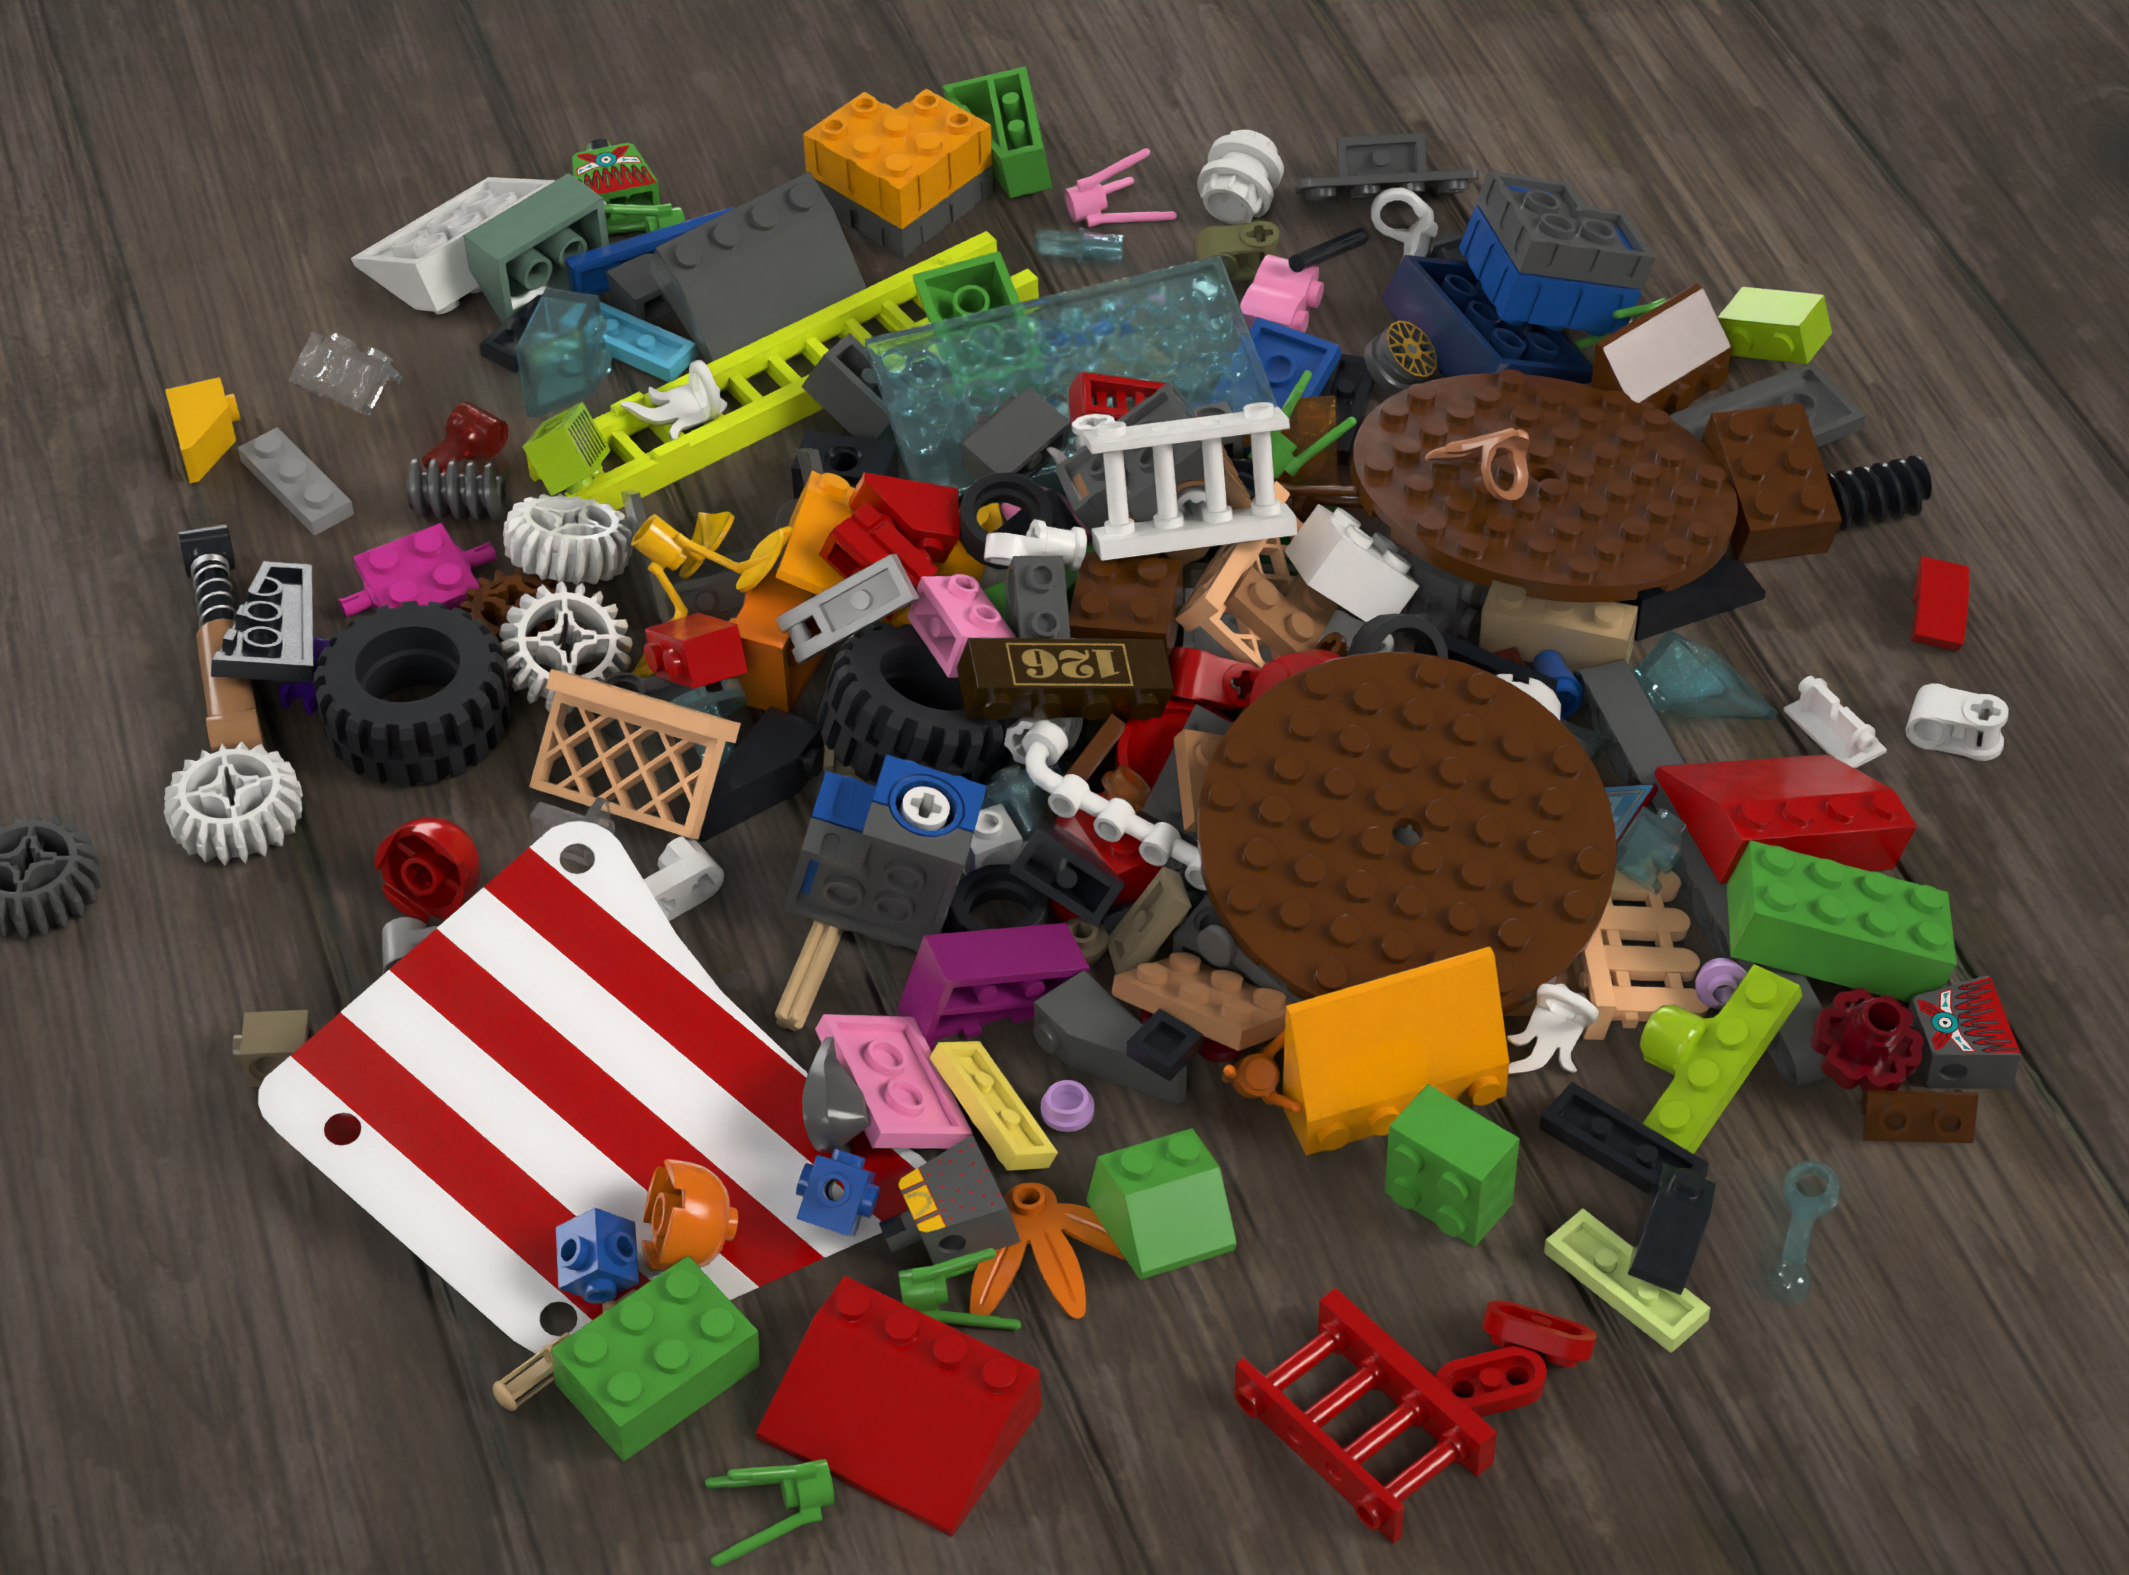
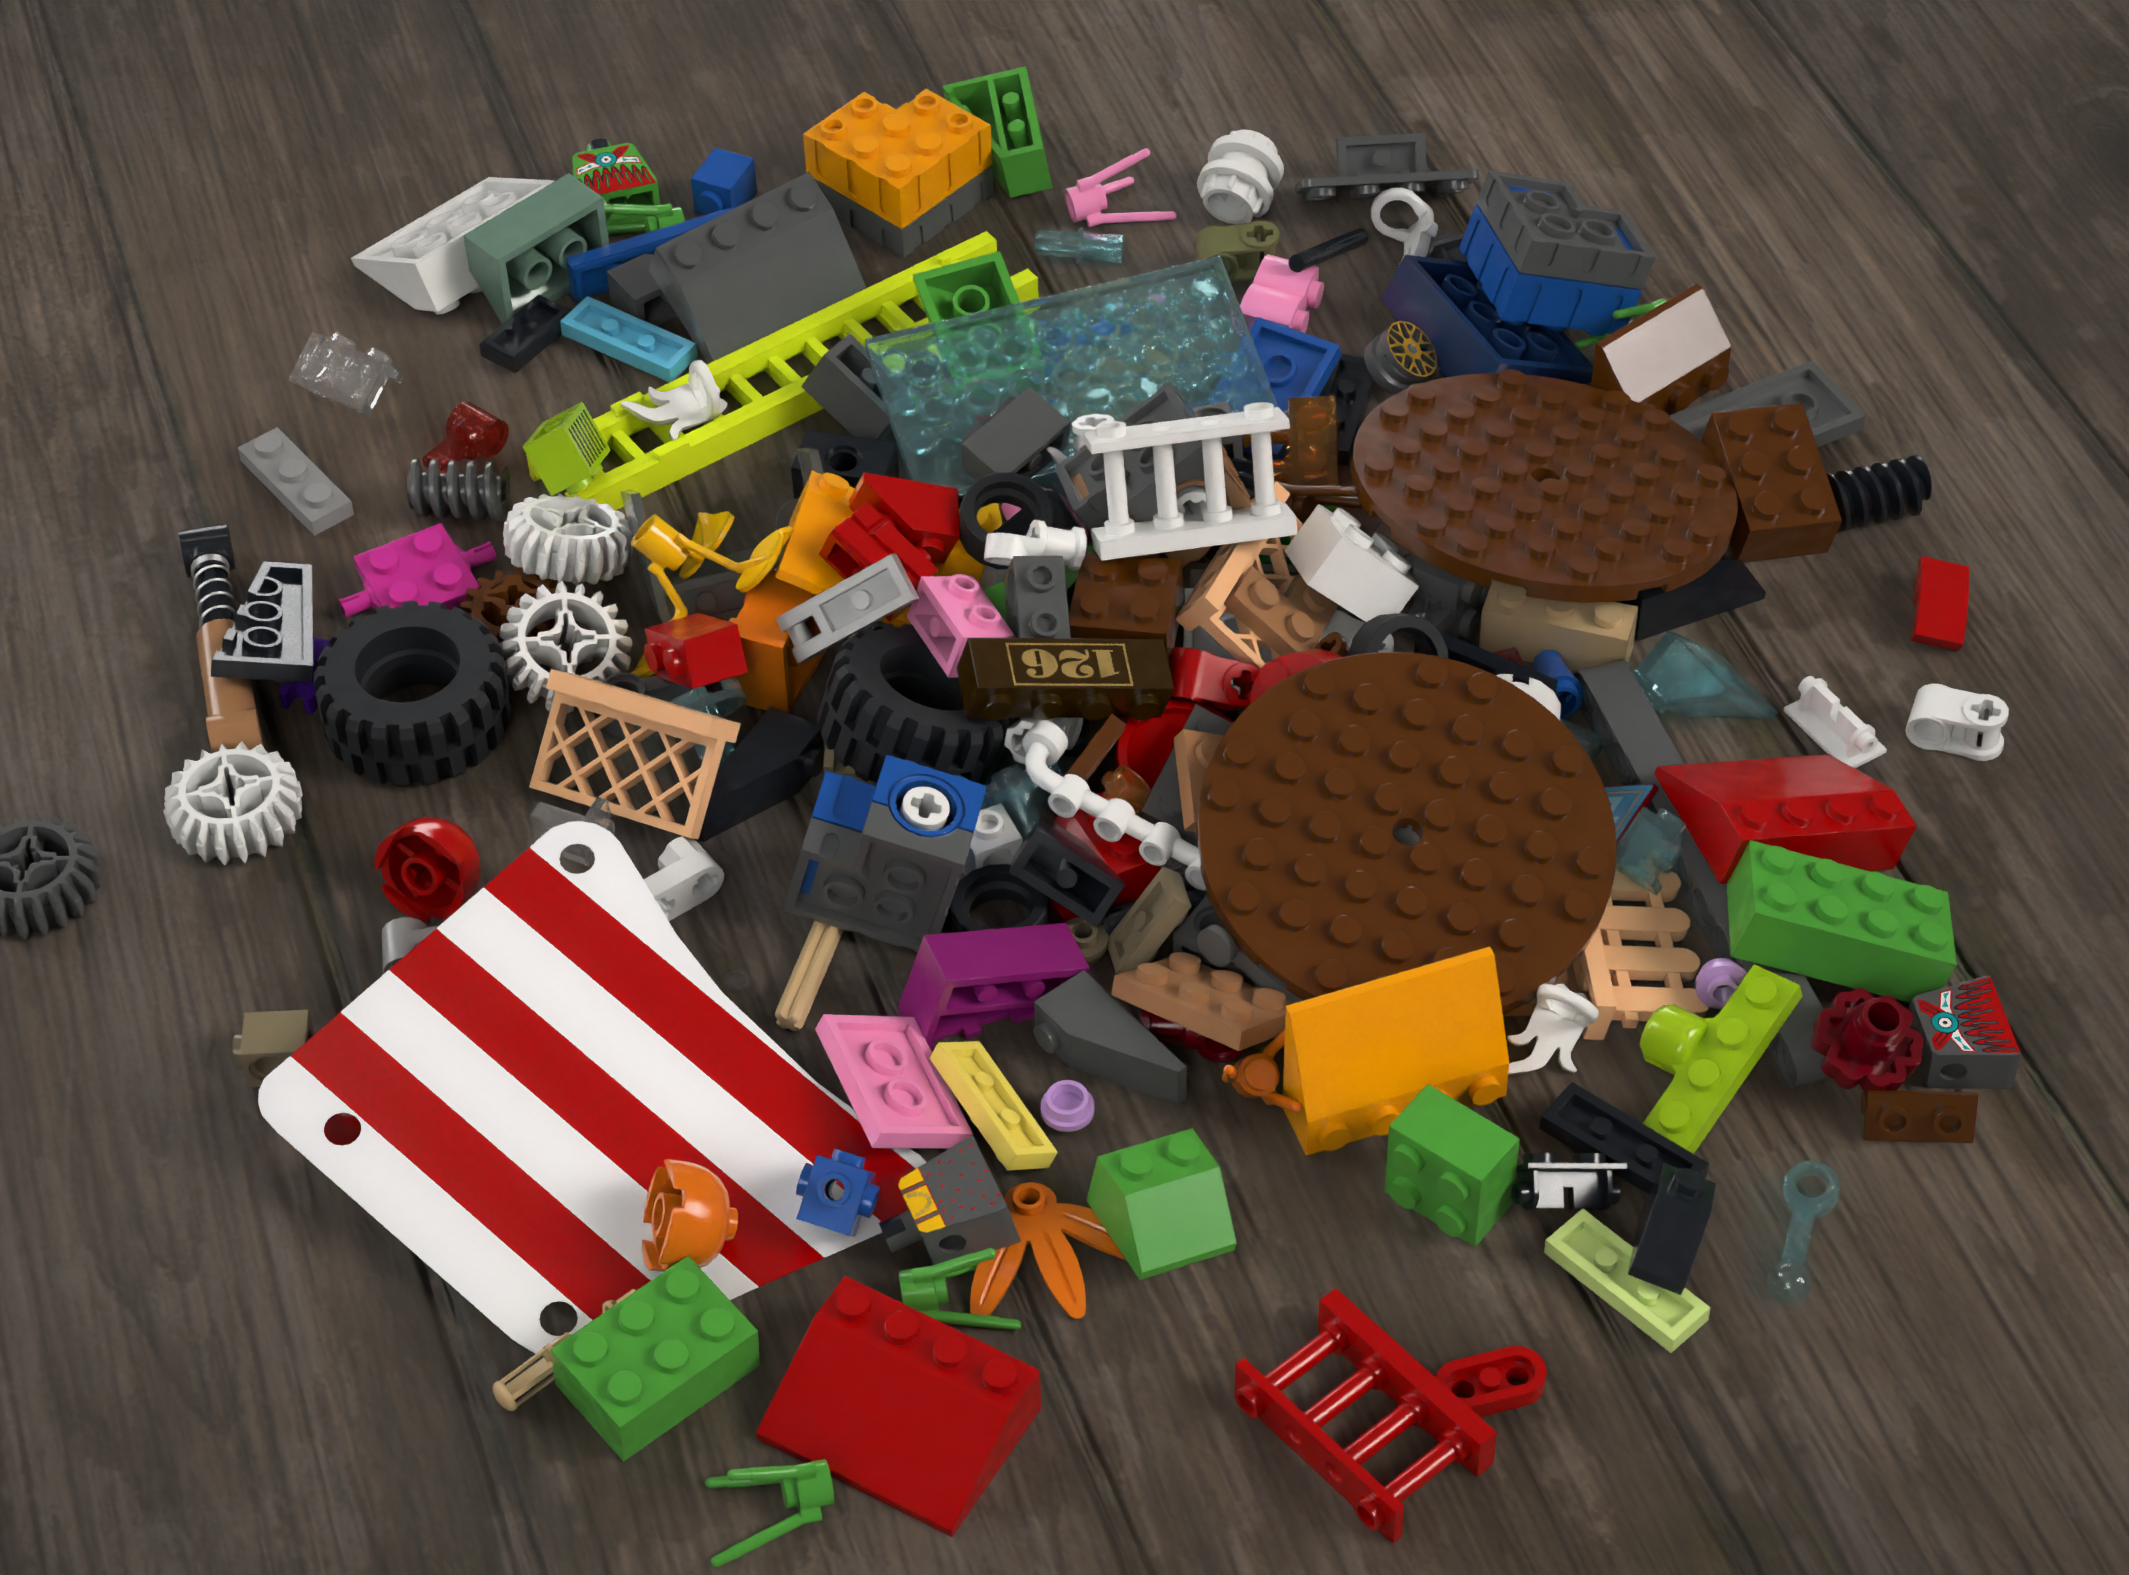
(202, 424): yellow slope -> none
(562, 351): clear light blue slope -> none
(597, 1255): blue brick -> none
(723, 182): none -> blue brick
(832, 1103): dark grey piece -> none
(1102, 386): red slope -> none
(1164, 1044): black plate -> none
(1283, 448): bright green plant -> none
(1489, 446): nougat piece -> none
(1559, 1338): red plate -> none
(1587, 1181): none -> black hinge
(1776, 324): lime brick -> none

